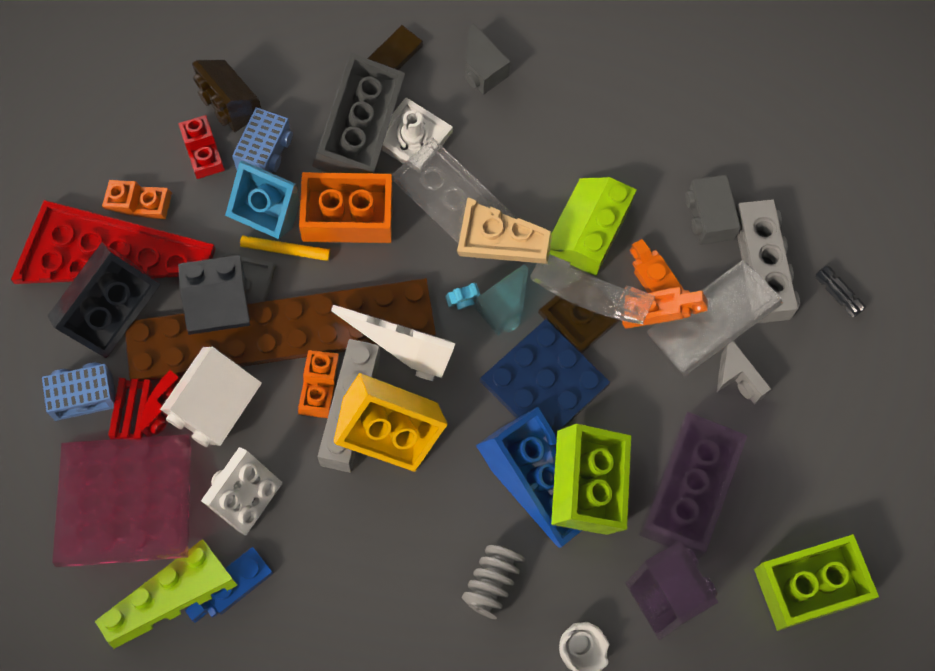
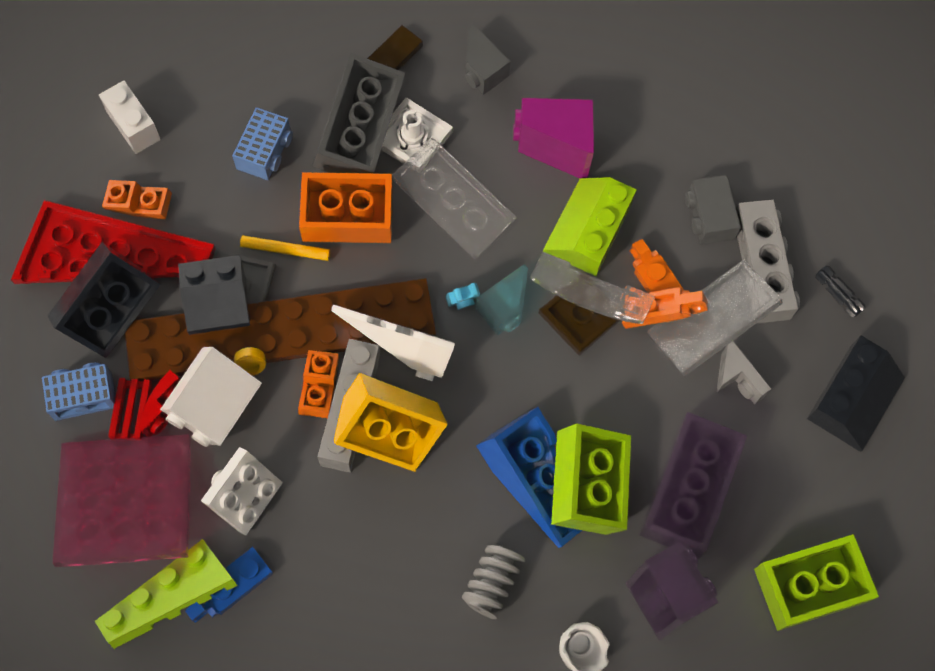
(129, 117): none -> white brick
(201, 147): red slope -> none
(225, 92): dark brown slope -> none
(250, 360): none -> yellow tile
(263, 200): dark azure slope -> none
(498, 236): tan wing -> none
(545, 374): dark blue plate -> none
(556, 133): none -> magenta slope
(858, 393): none -> black slope

